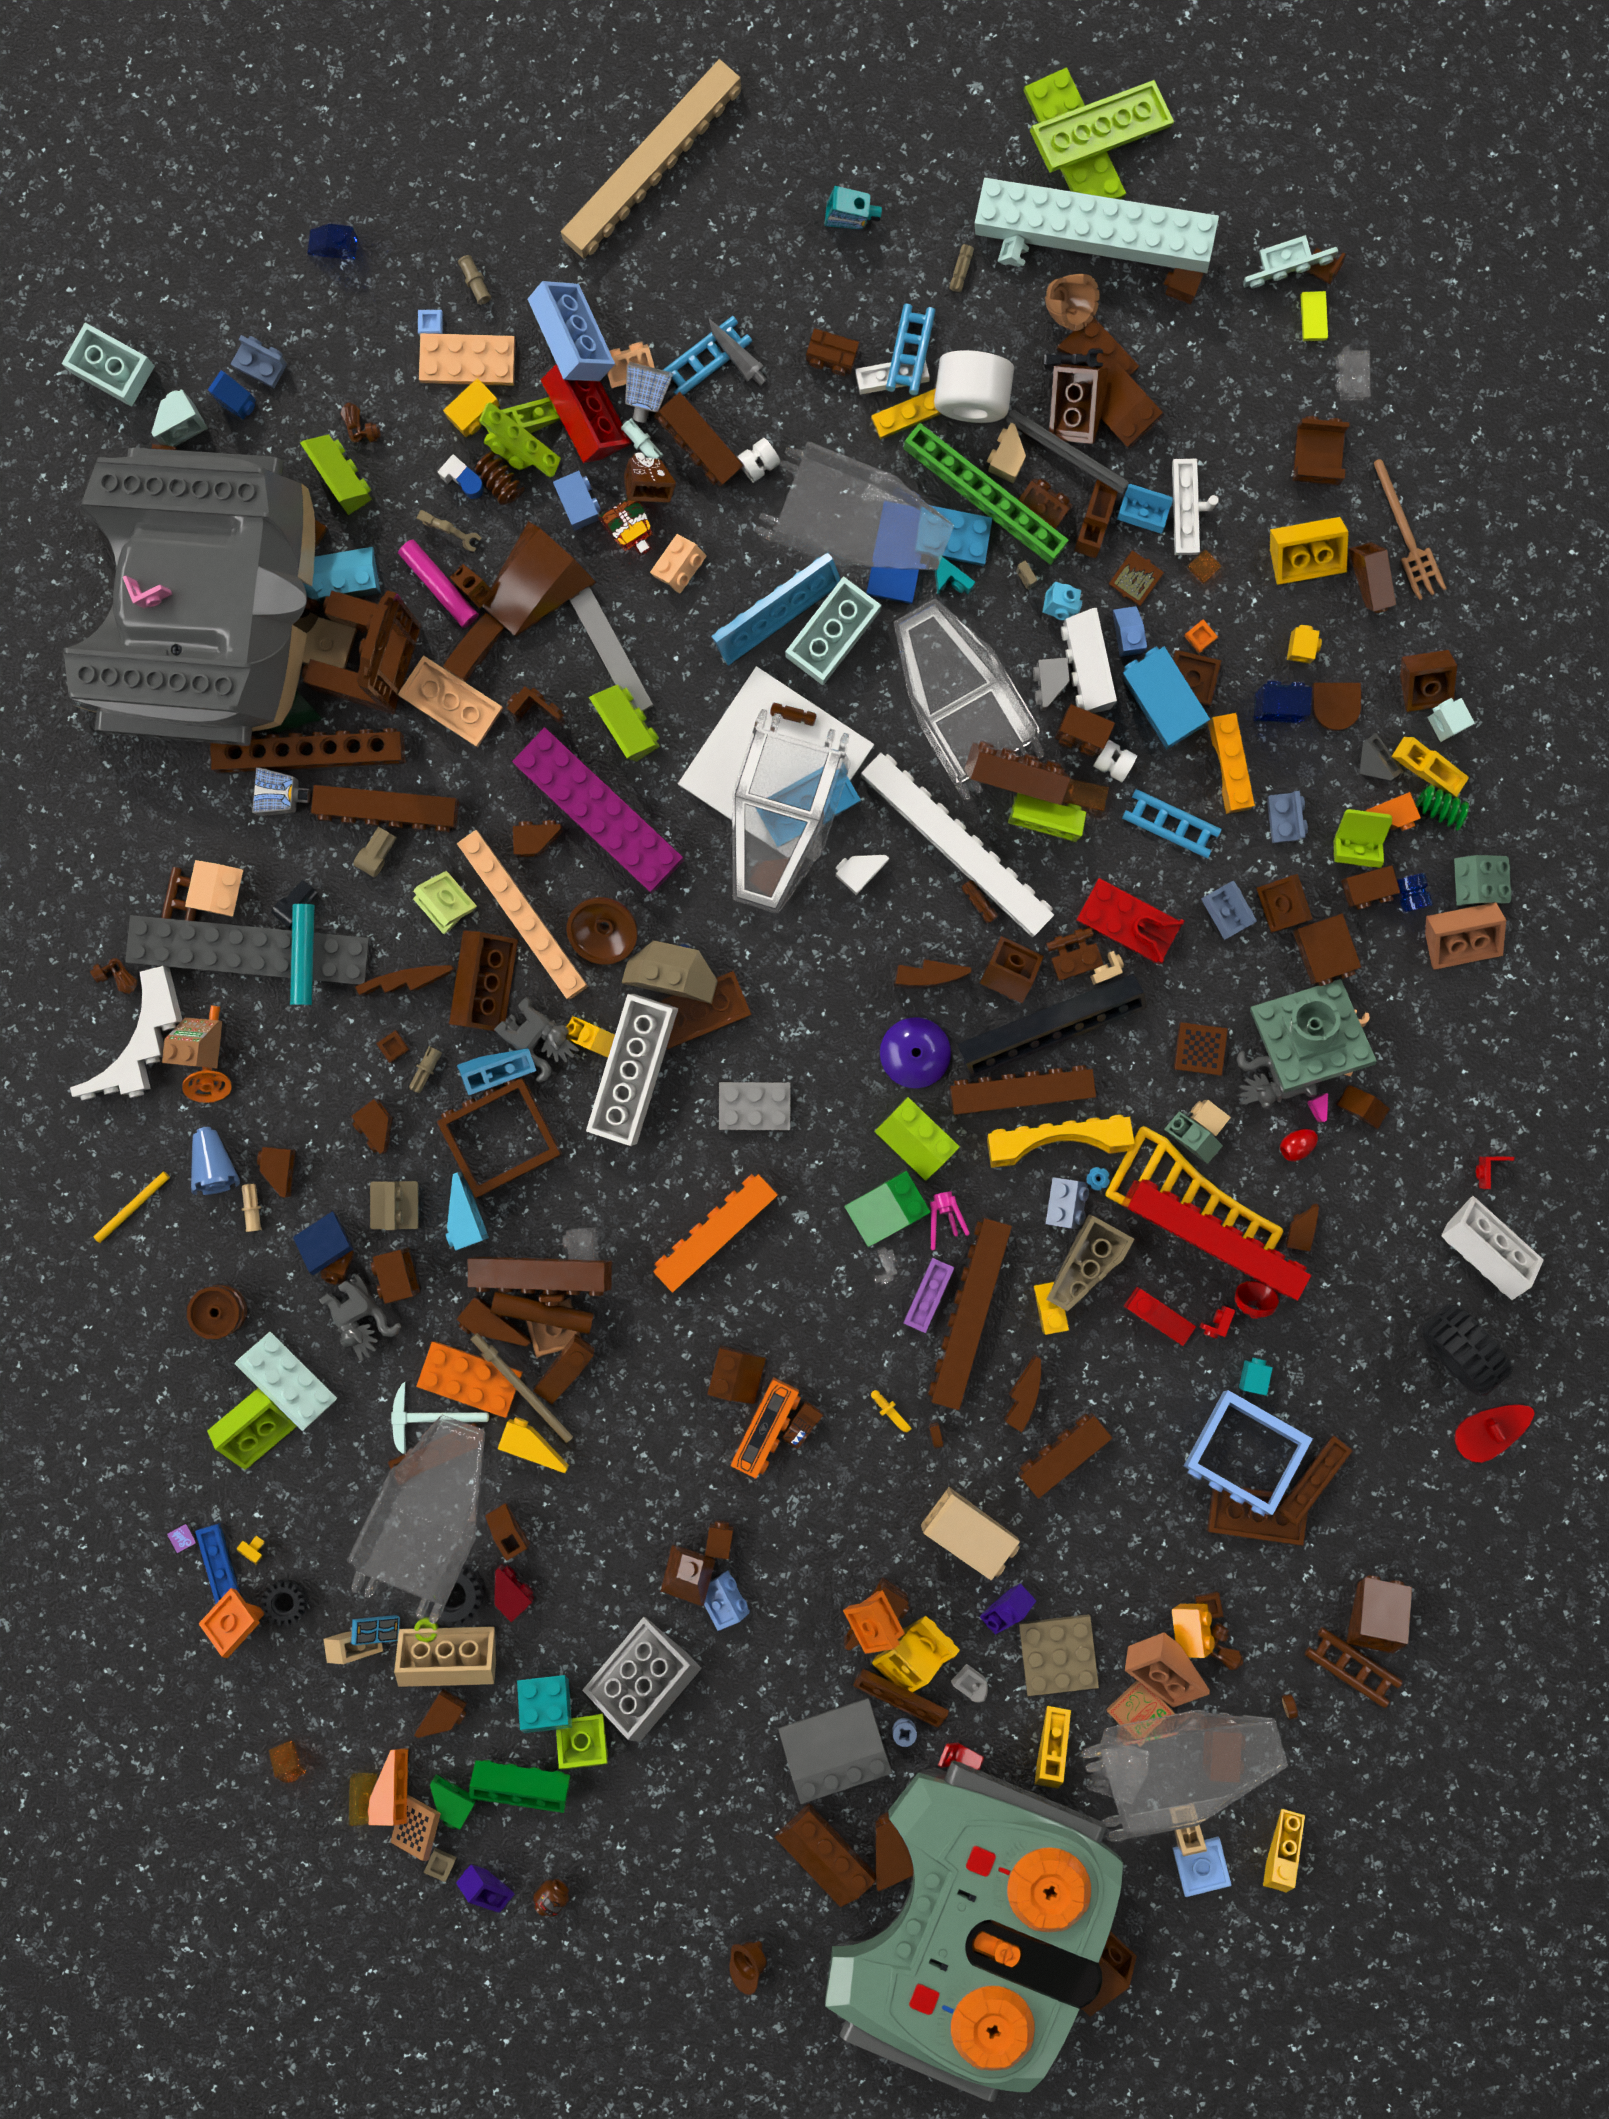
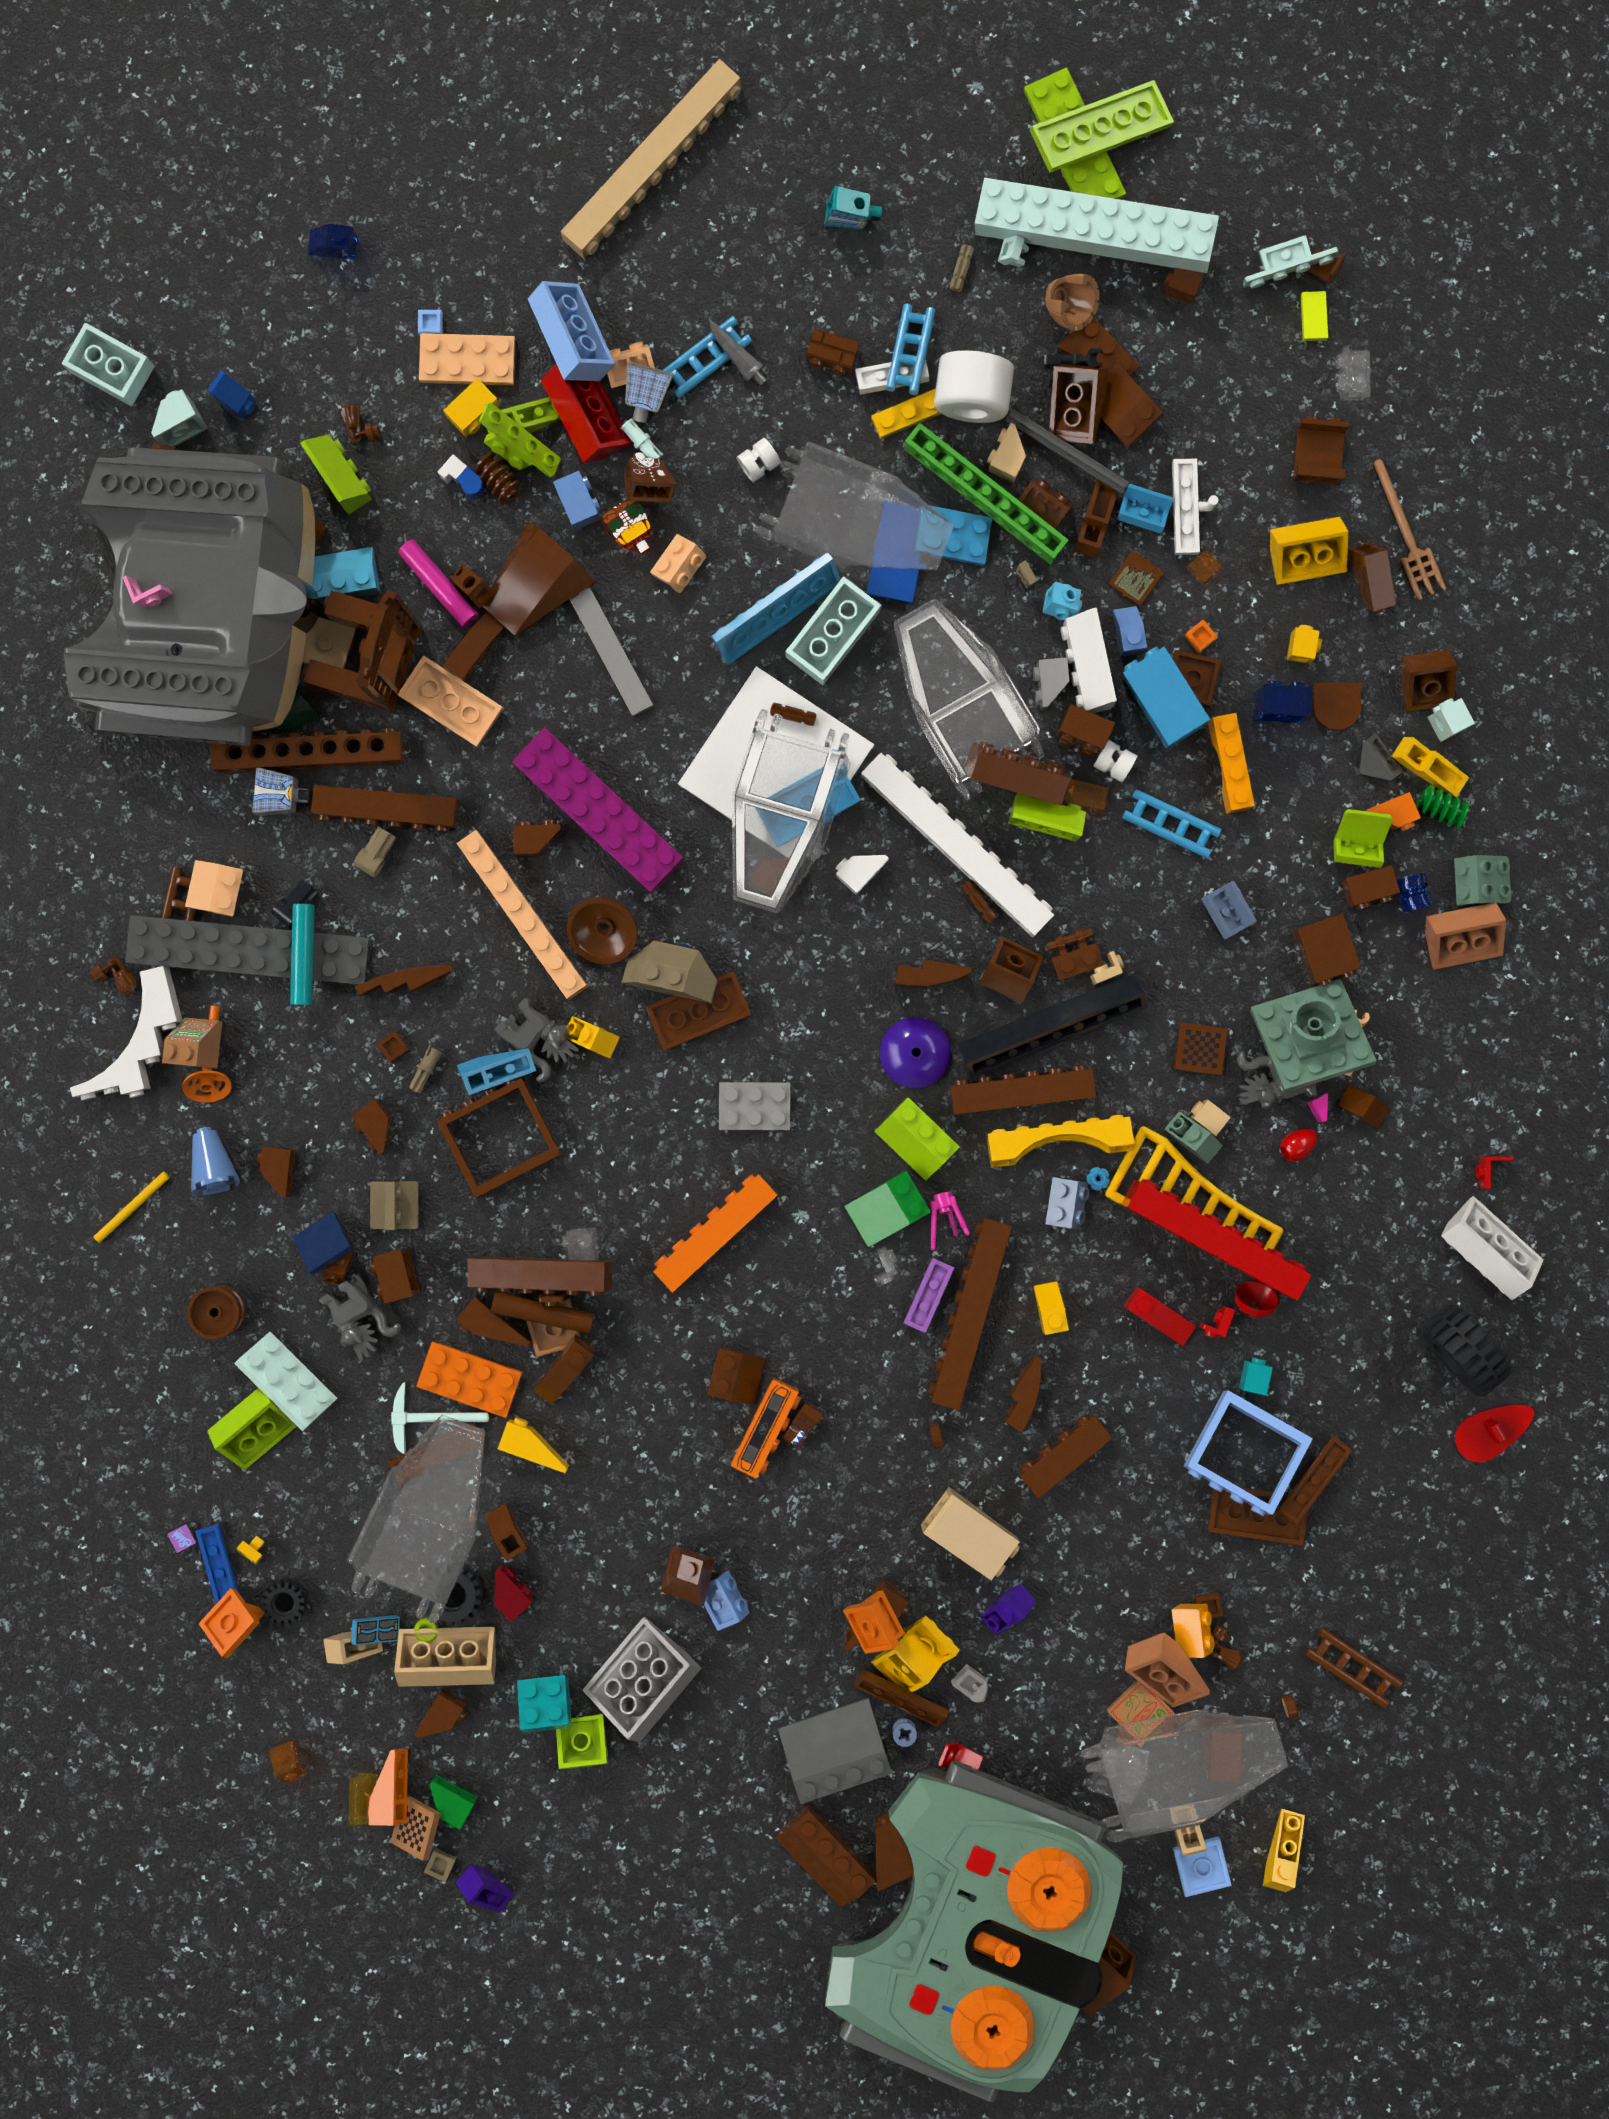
(251, 1207): tan axle -> none
(259, 362): sand blue bracket -> none
(443, 901): yellowish green bracket -> none
(448, 528): dark tan piece -> none
(464, 1218): medium azure slope -> none
(474, 279): dark tan pin -> none
(483, 980): reddish brown slope -> none
(490, 1354): dark tan bar -> none
(519, 1786): green brick -> none
(521, 702): reddish brown bracket -> none
(551, 1897): reddish brown head -> none
(625, 722): lime slope -> none
(632, 1069): white brick -> none
(698, 439): reddish brown wedge -> none
(719, 1540): reddish brown brick -> none
(746, 1965): reddish brown piece -> none
(887, 1408): yellow piece -> none
(948, 572): teal slope -> none
(1053, 1748): yellow slope -> none
(1058, 1655): dark tan plate -> none
(1091, 1257): dark tan wedge -> none
(1129, 921): red plate -> none
(1284, 903): reddish brown bracket -> none
(1287, 817): sand blue bracket -> none
(1303, 1229): reddish brown slope -> none
(1380, 1615): slope -> none

